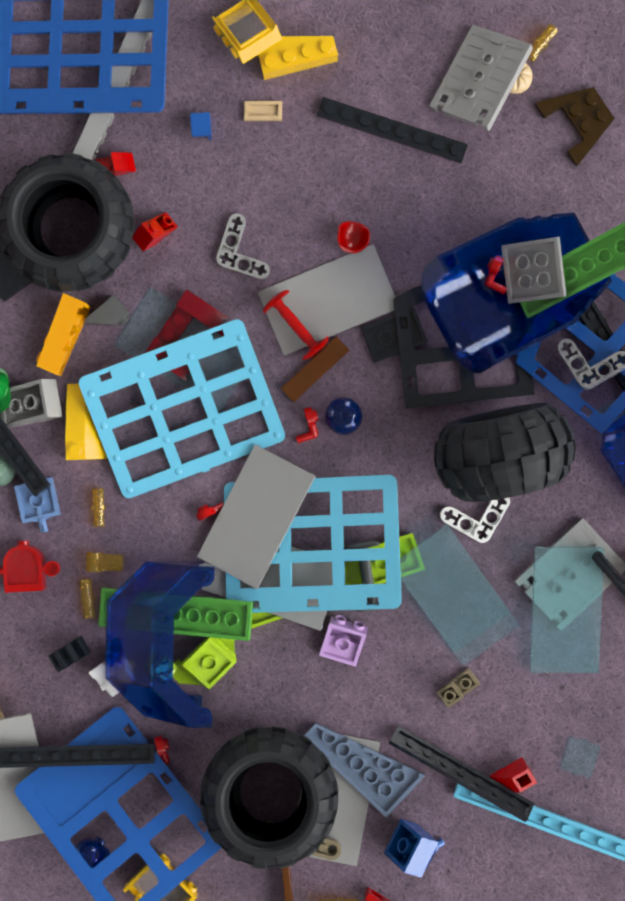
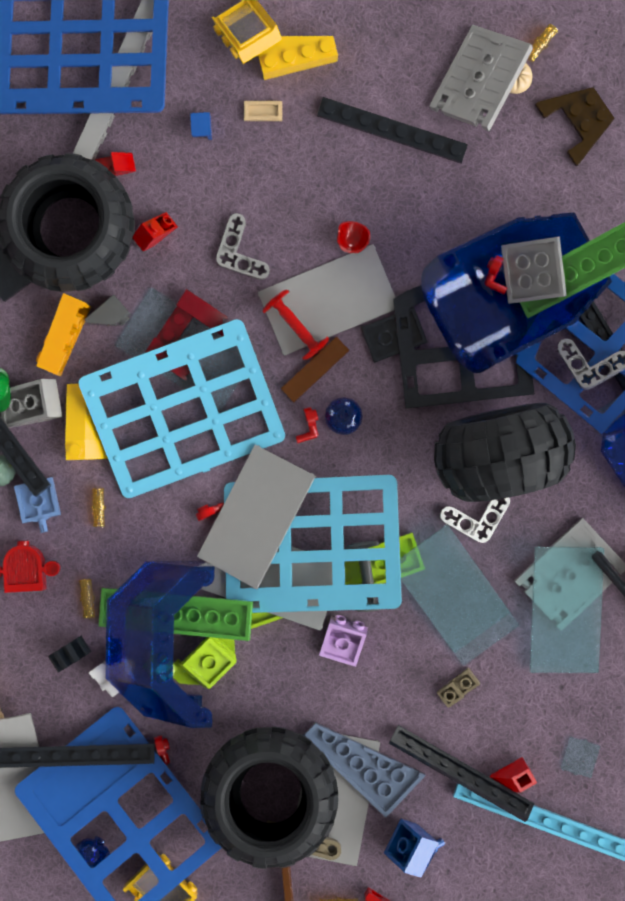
(104, 562): clear yellow piece -> none

